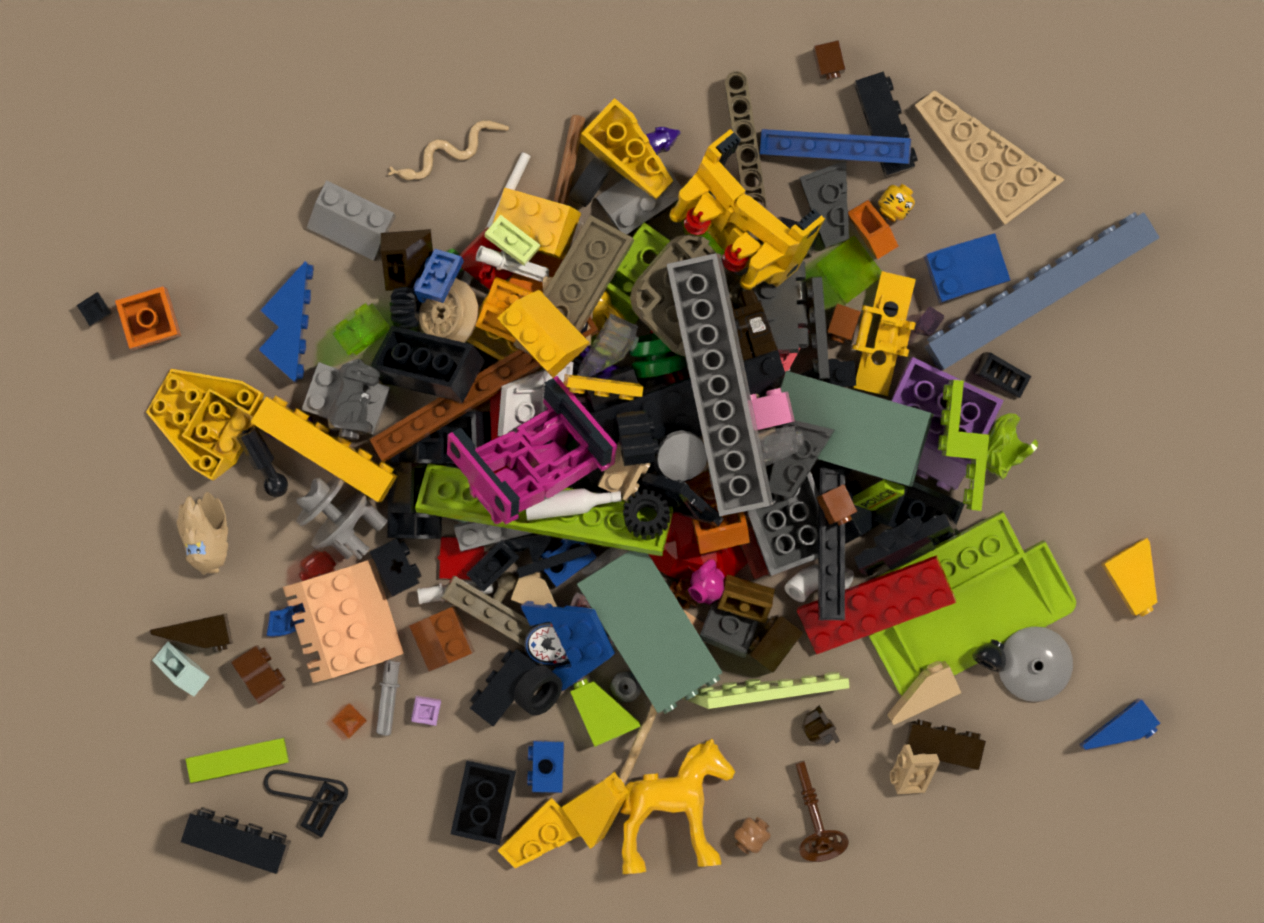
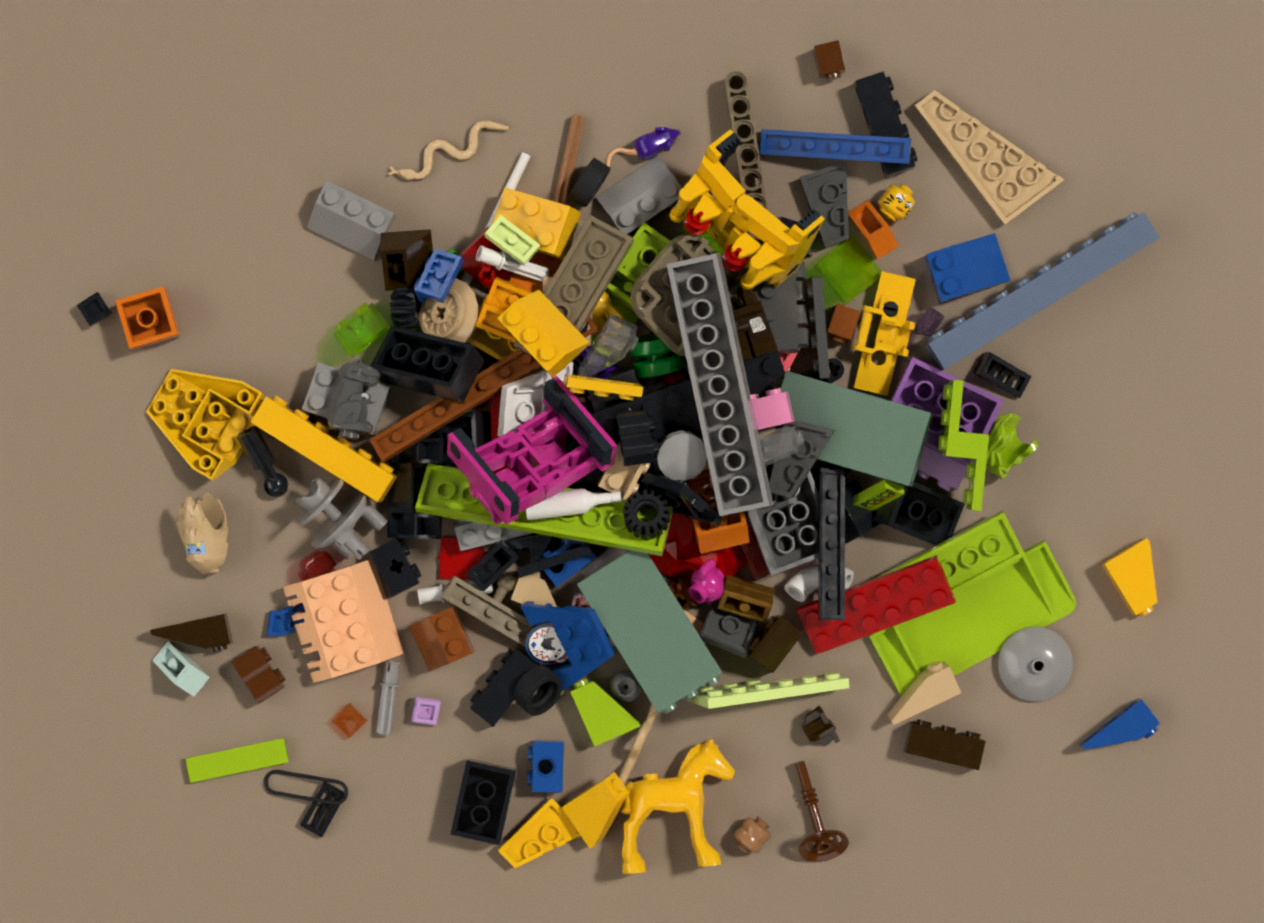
(236, 841): black brick -> none
(288, 313): blue slope -> none
(625, 148): yellow wedge -> none
(837, 505): dark orange brick -> none
(842, 373): black plate -> none
(905, 543): black bracket -> none
(913, 772): tan bracket -> none
(991, 656): black brick -> none

